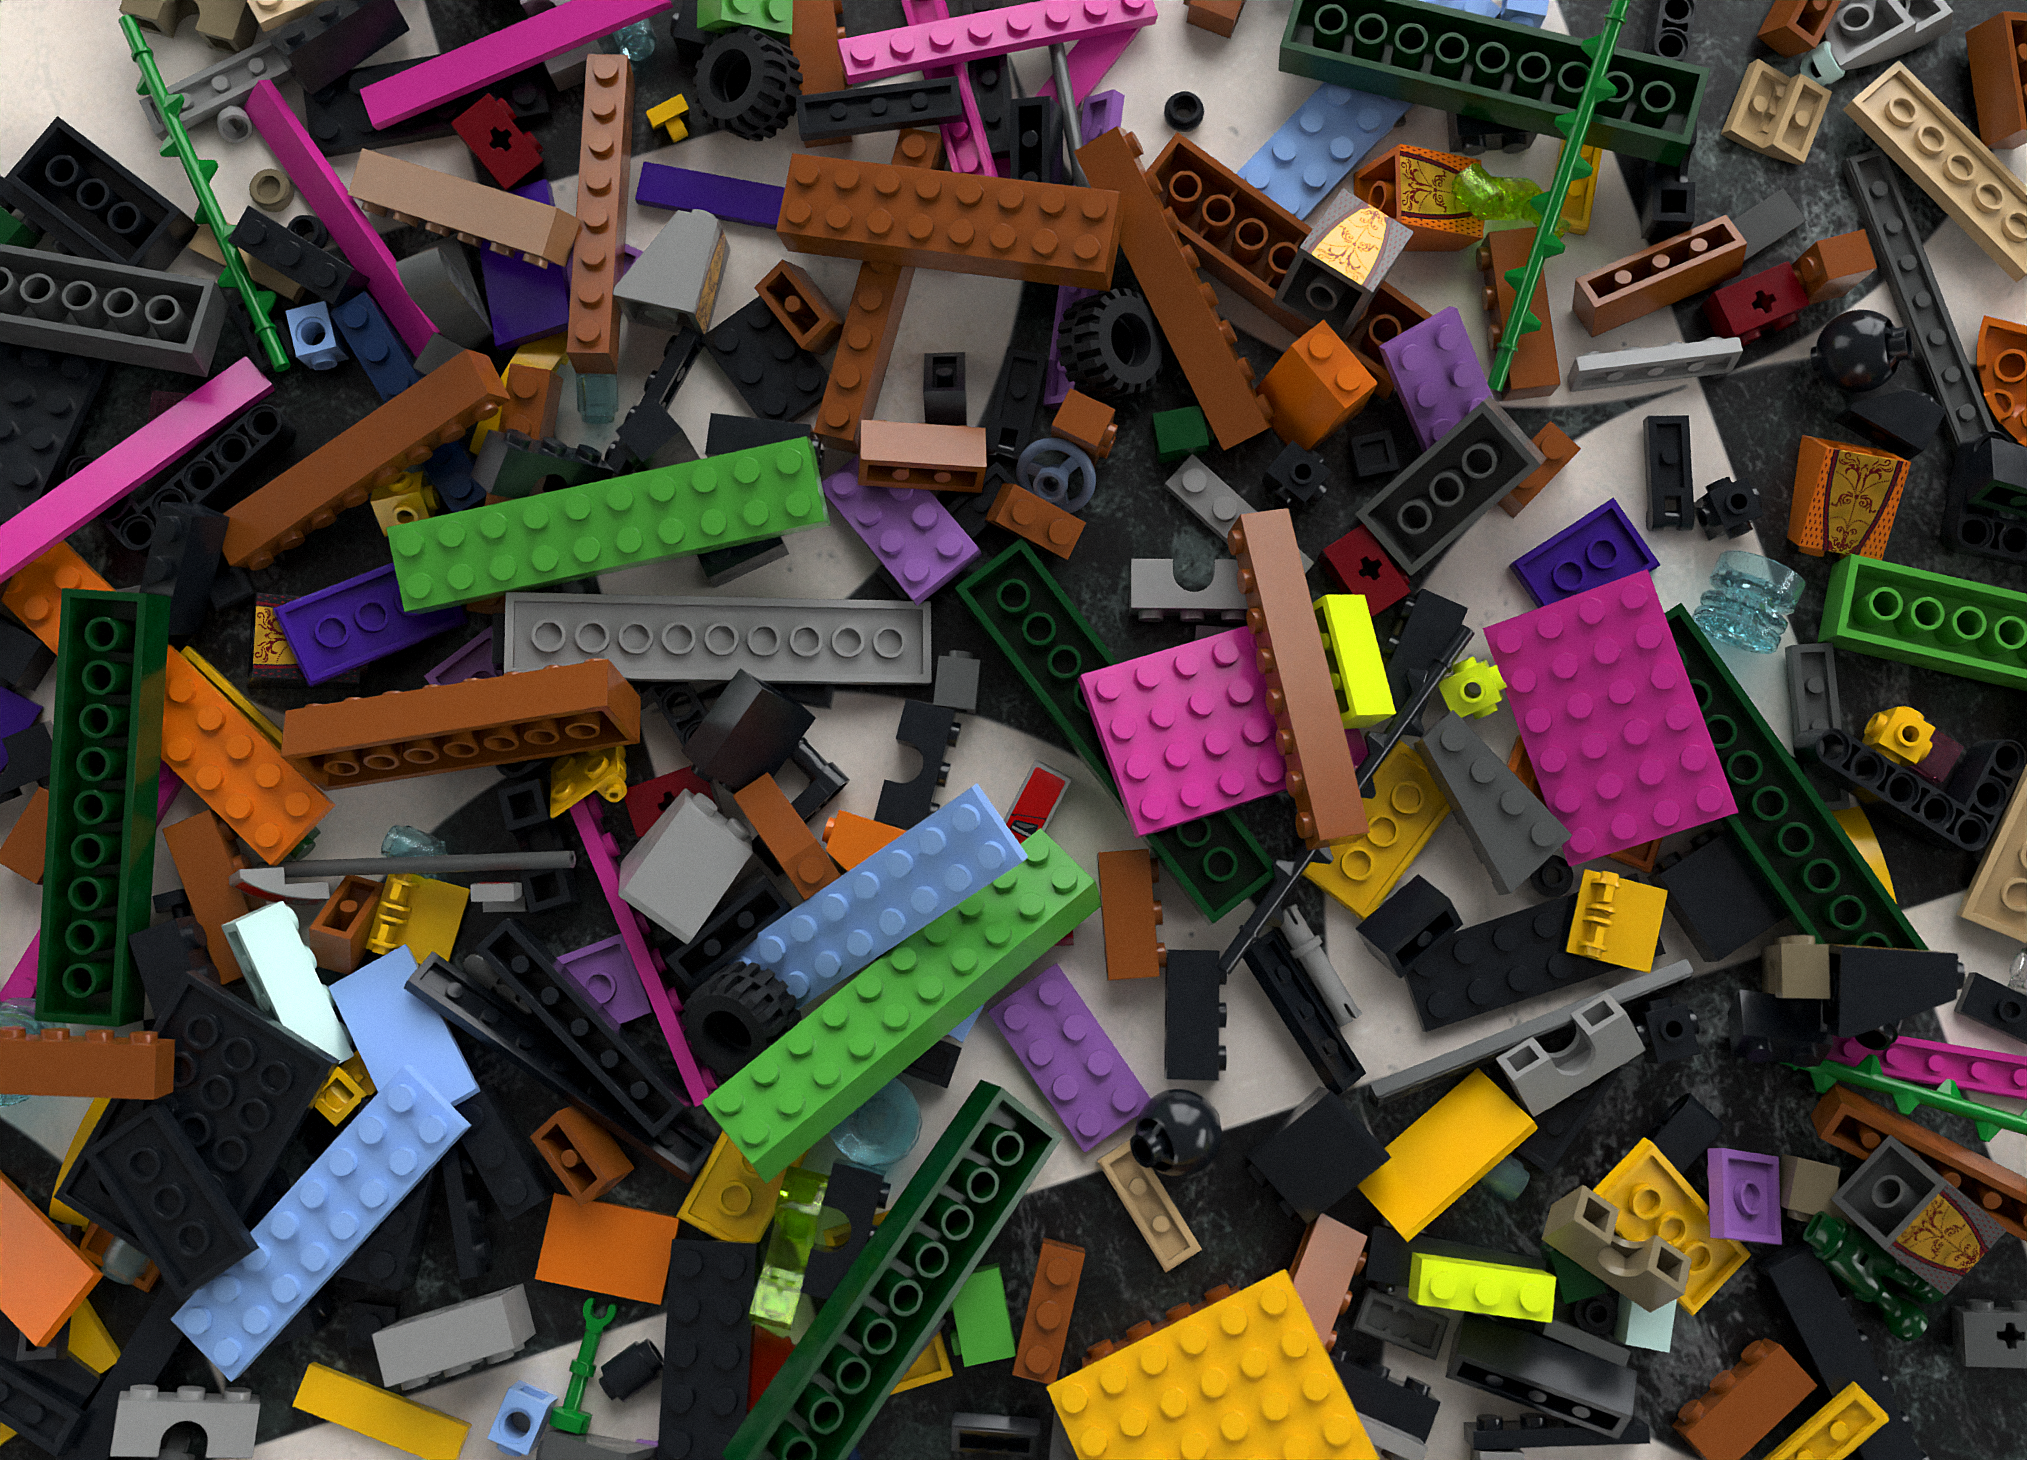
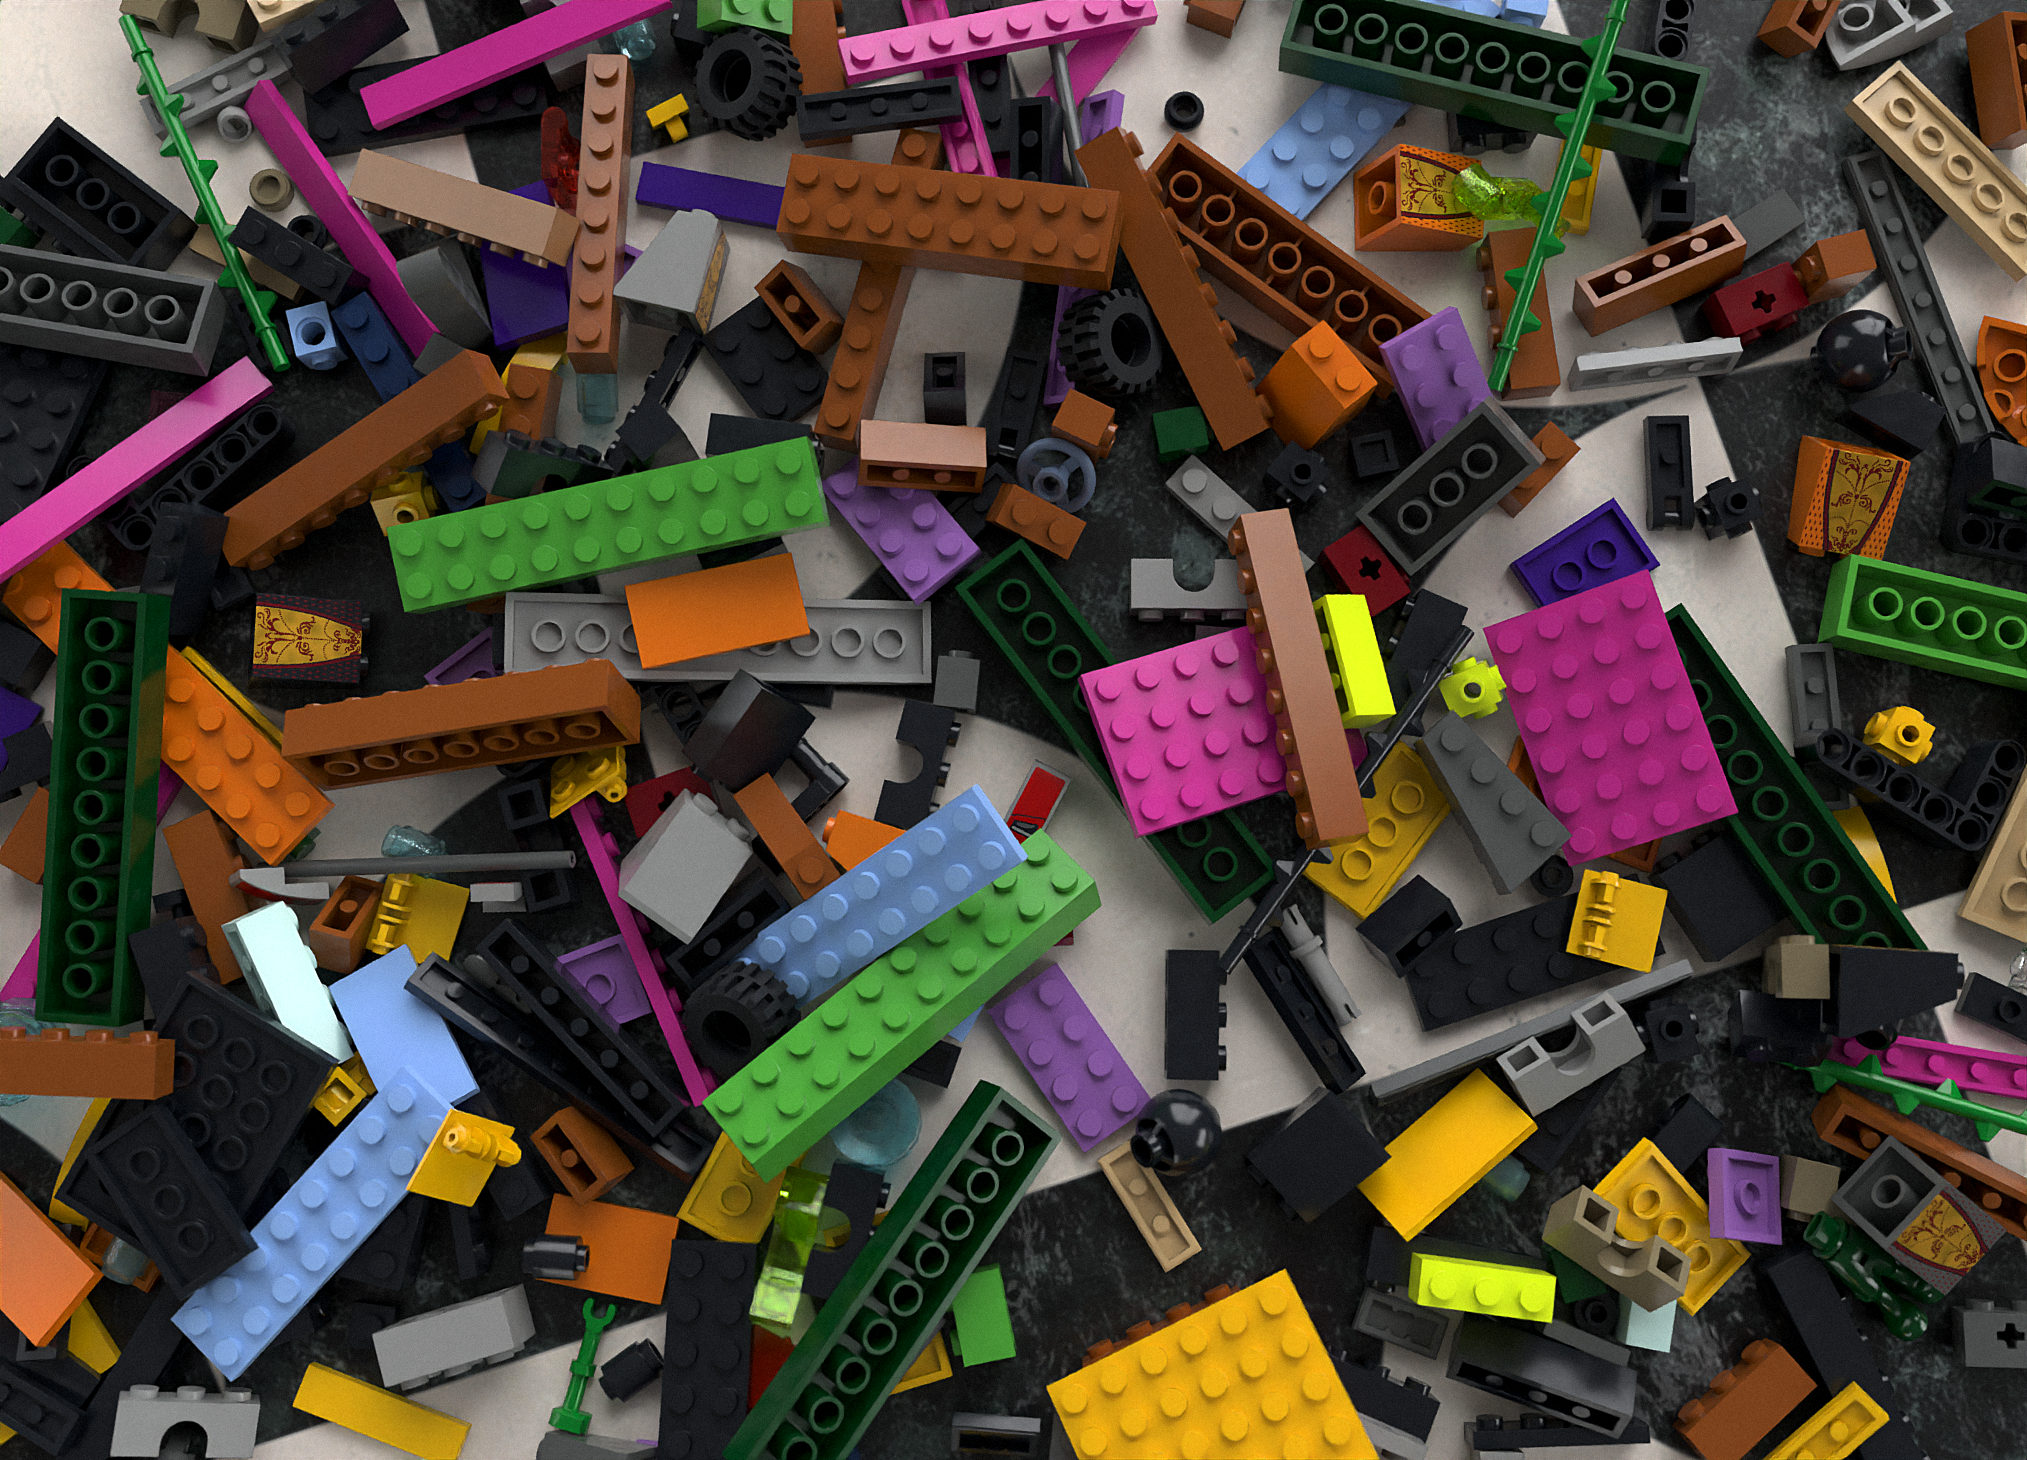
(356, 625): dark purple tile -> none
(463, 1158): none -> yellow hinge
(476, 131): dark red brick -> none
(532, 1402): light blue brick -> none
(555, 1257): none -> black brick
(559, 158): none -> clear red plate
(716, 611): none -> orange tile
(1048, 1311): dark orange brick -> none
(1130, 914): dark orange brick -> none
(1323, 1271): brick -> none
(1342, 264): dark grey slope -> none
(1748, 601): clear light blue wheel -> none
(1776, 113): tan slope -> none
(1824, 63): light aqua tile -> none
(1940, 758): clear pink tile -> none

